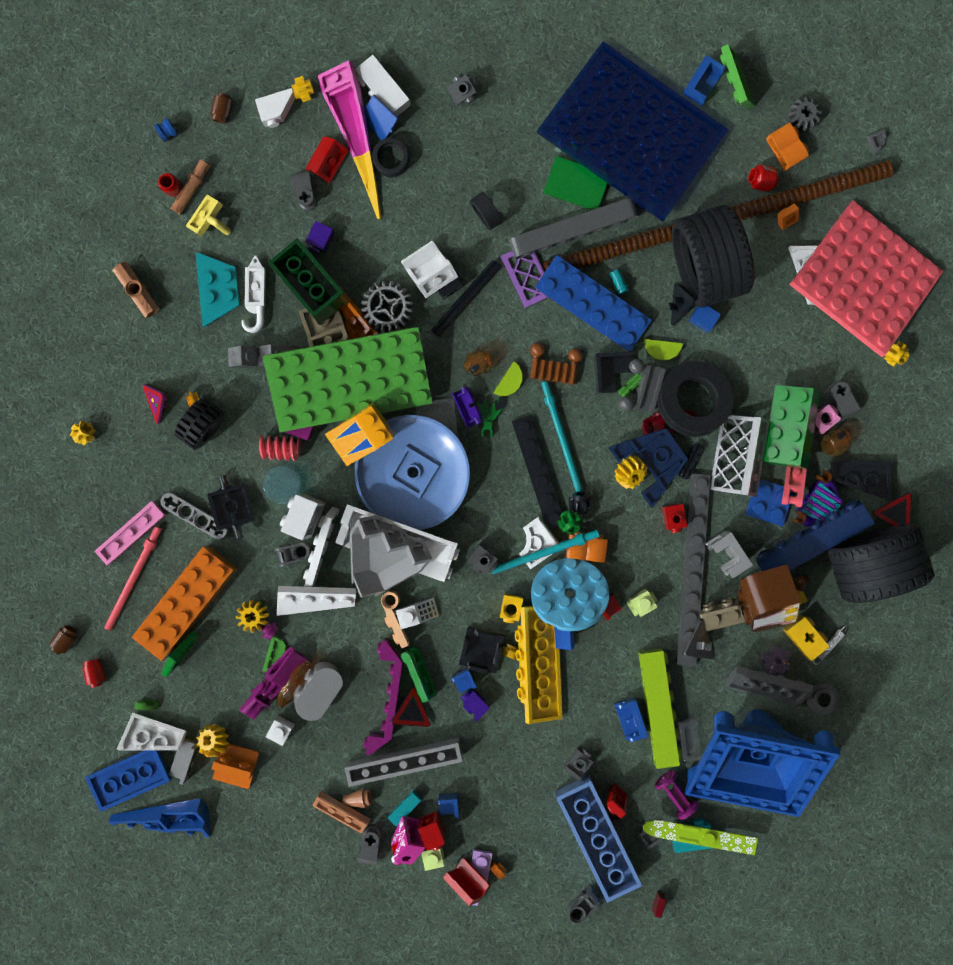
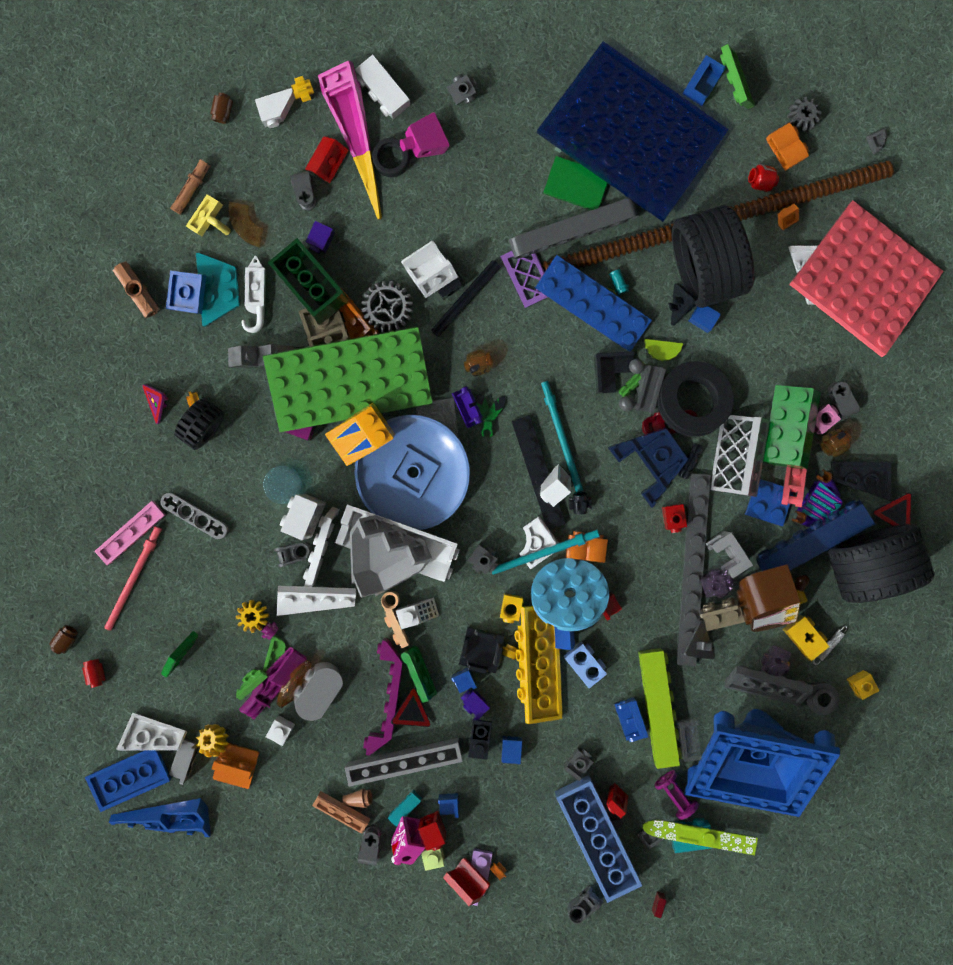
(82, 432): yellow gear -> none
(146, 704): bright green tile -> none
(165, 129): blue wheel -> none
(169, 184): red brick -> none
(184, 602): orange brick -> none
(186, 292): none -> plate
(230, 507): black plate -> none
(243, 224): none -> clear orange tile
(251, 681): none -> bright green tile
(279, 449): coral piece -> none
(380, 118): blue piece -> none
(425, 137): none -> dark pink torso
(480, 739): none -> black slope
(486, 210): black tyre -> none
(510, 382): lime tile -> none
(511, 749): none -> blue panel
(552, 370): dark orange gear -> none
(556, 486): none -> white slope
(570, 522): green gear -> none
(581, 667): none -> light blue brick
(631, 472): yellow gear -> none
(642, 603): yellowish green brick -> none
(717, 583): none -> clear purple brick
(863, 684): none -> yellow brick
(897, 354): yellow gear -> none

